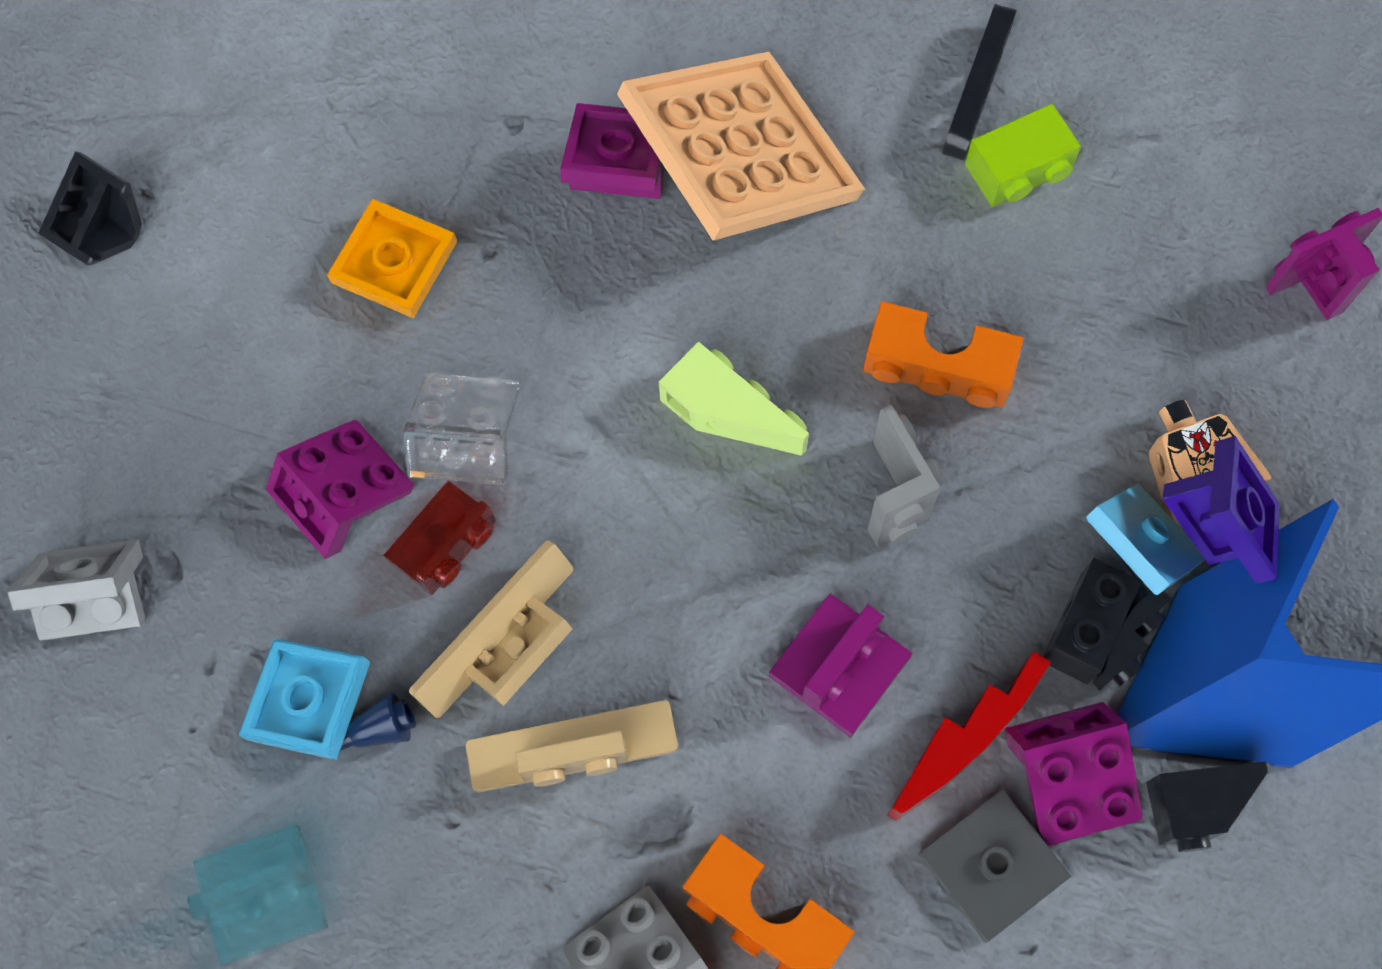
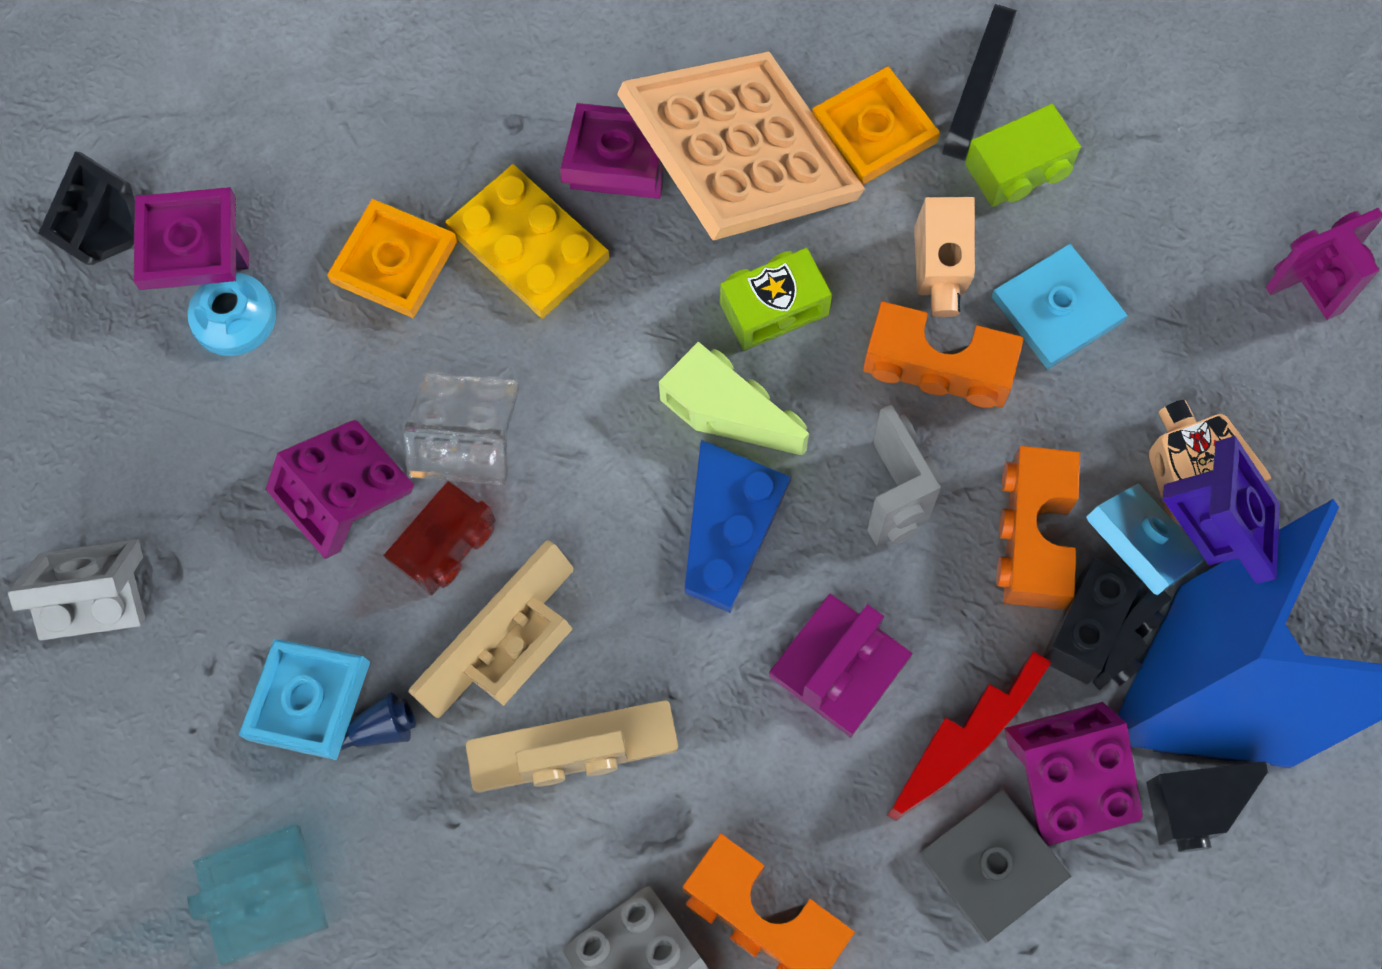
(187, 239): none -> magenta bracket
(239, 329): none -> medium azure piece
(527, 241): none -> yellow plate
(729, 522): none -> blue wing
(775, 298): none -> lime brick
(876, 125): none -> light orange plate
(945, 251): none -> light nougat torso
(1035, 569): none -> orange arch
(1059, 306): none -> medium azure plate

